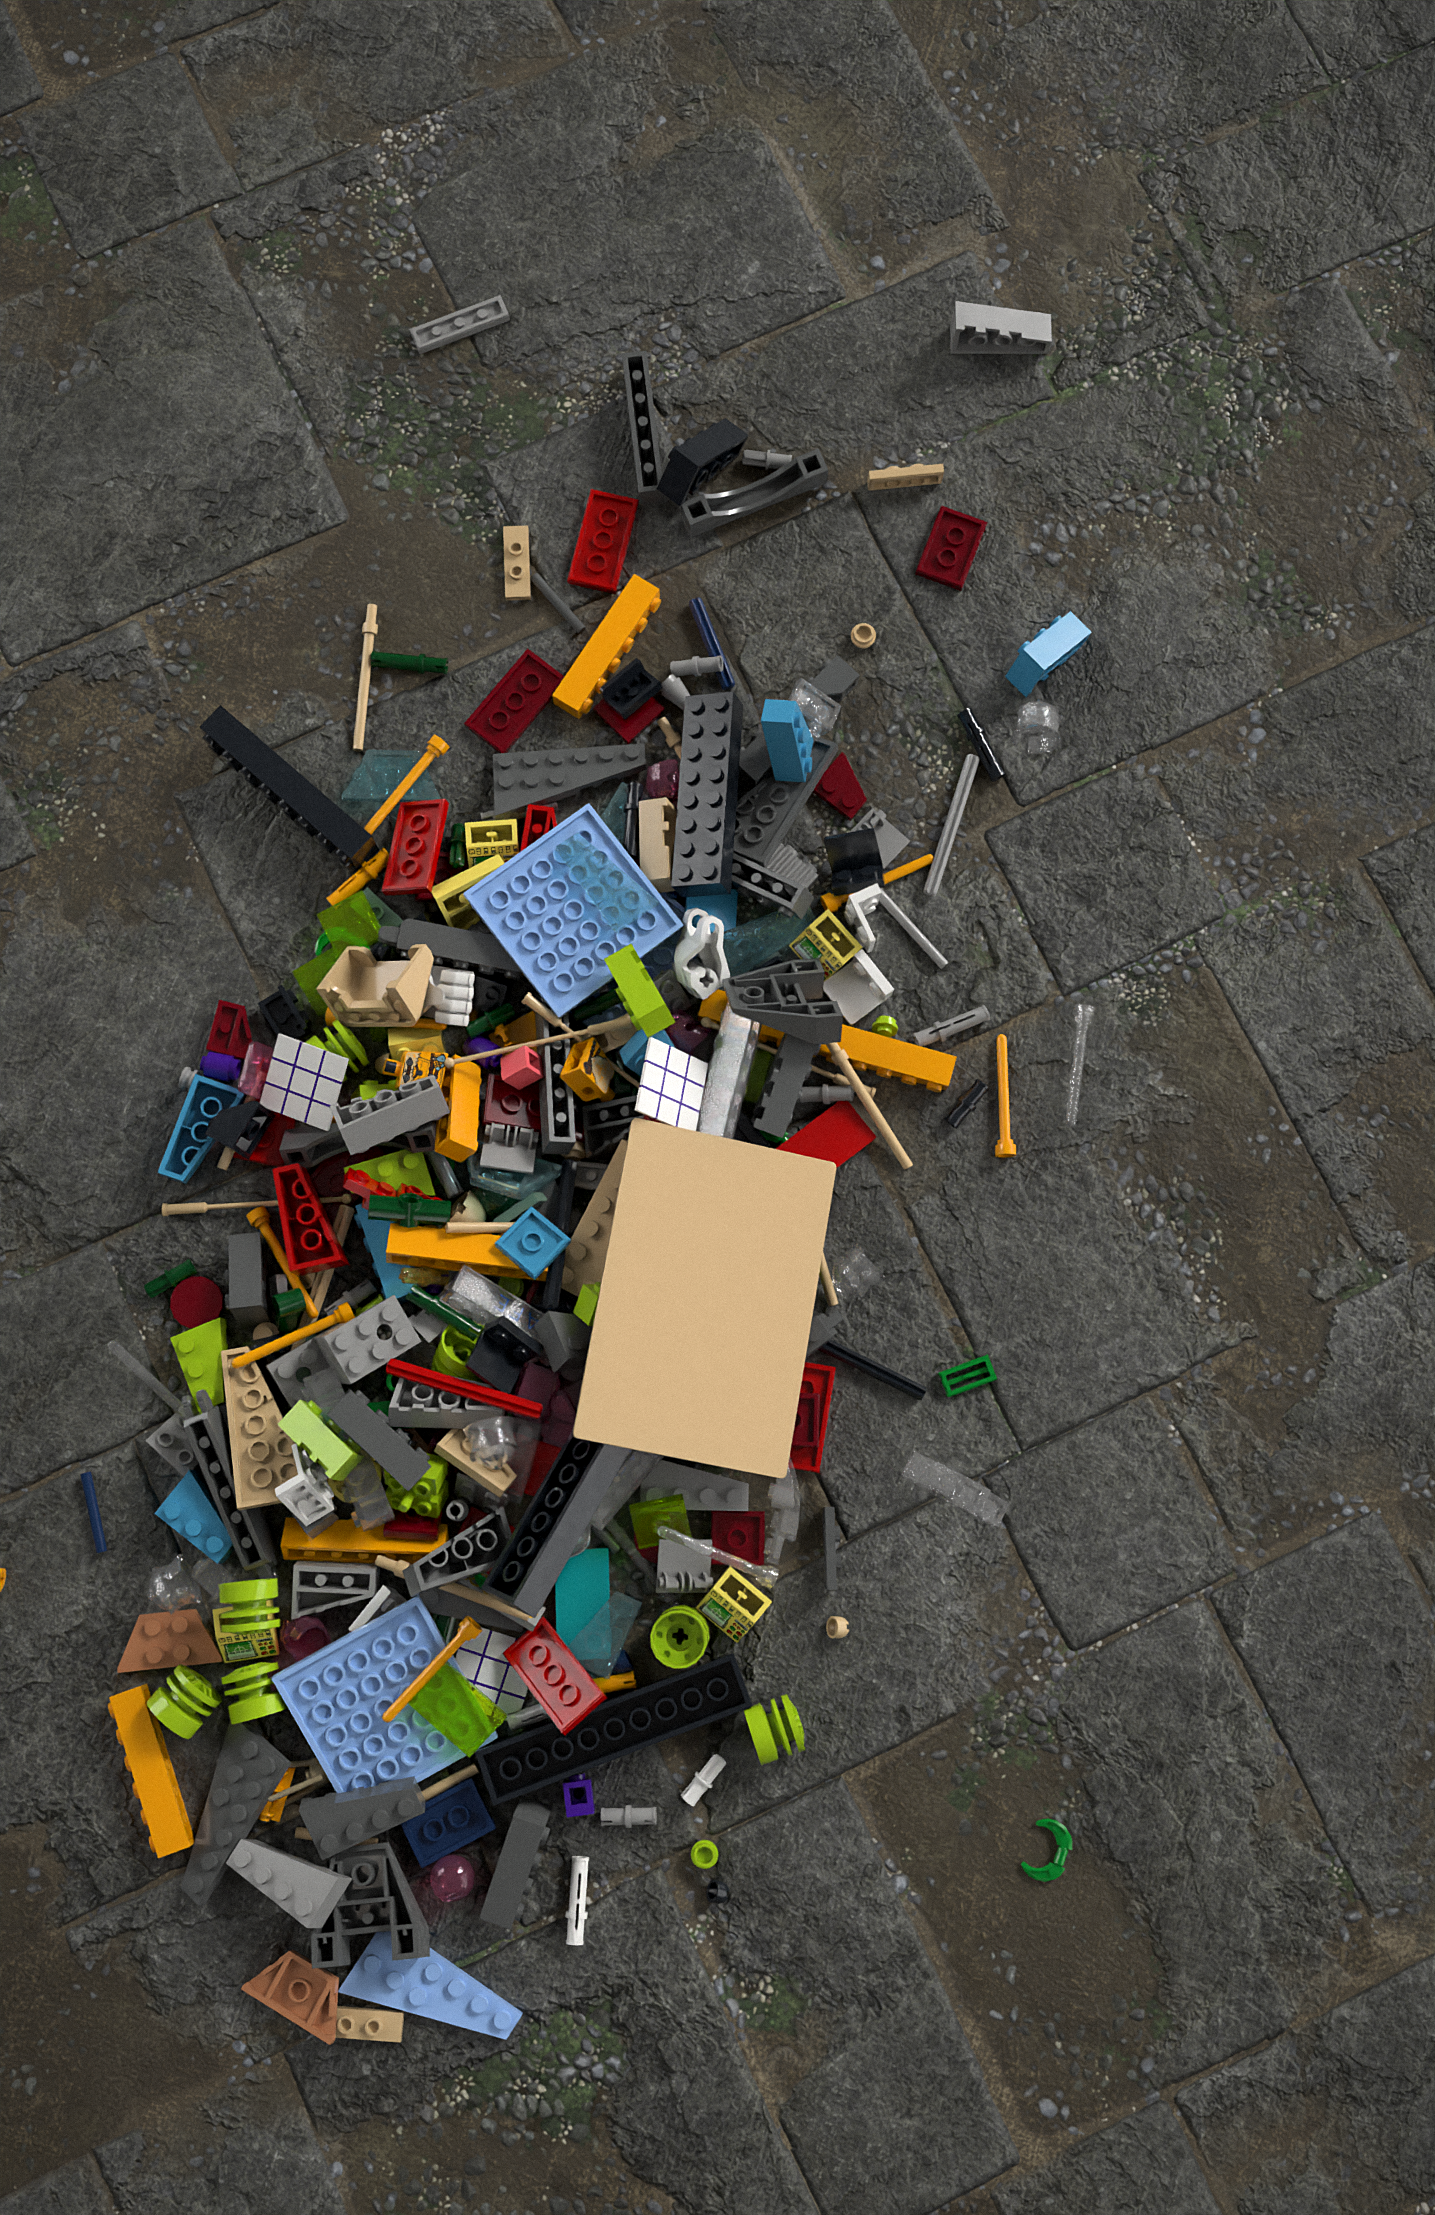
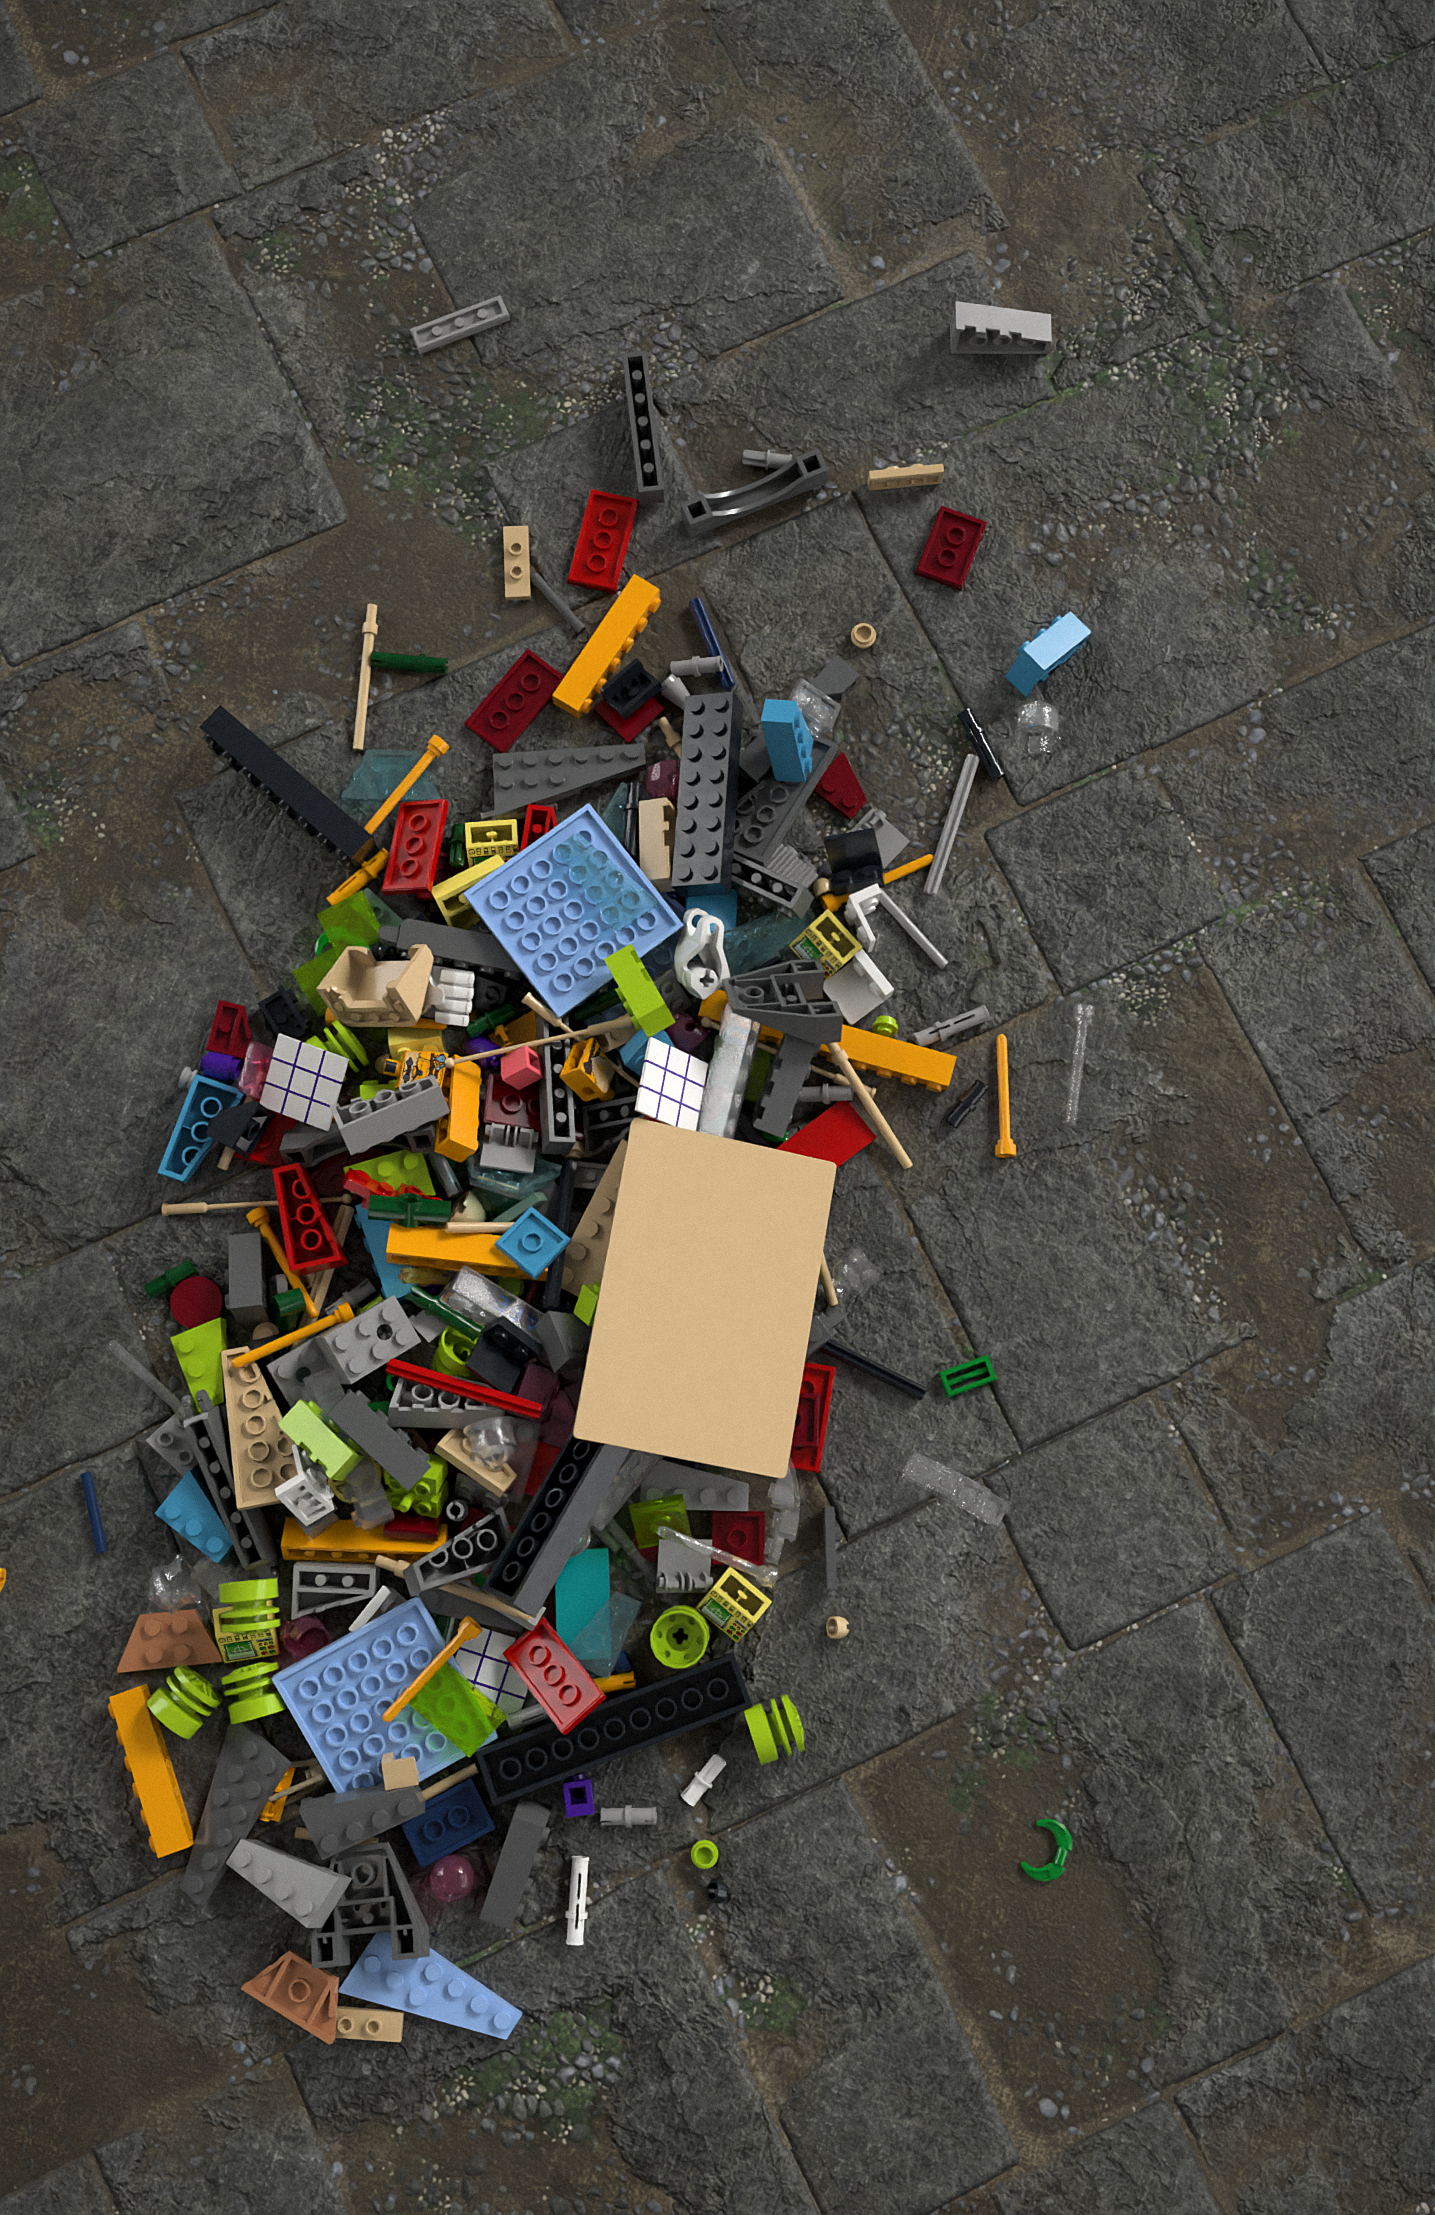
(399, 1772): none -> tan panel
(700, 459): black wedge -> none
(821, 887): none -> tan hinge

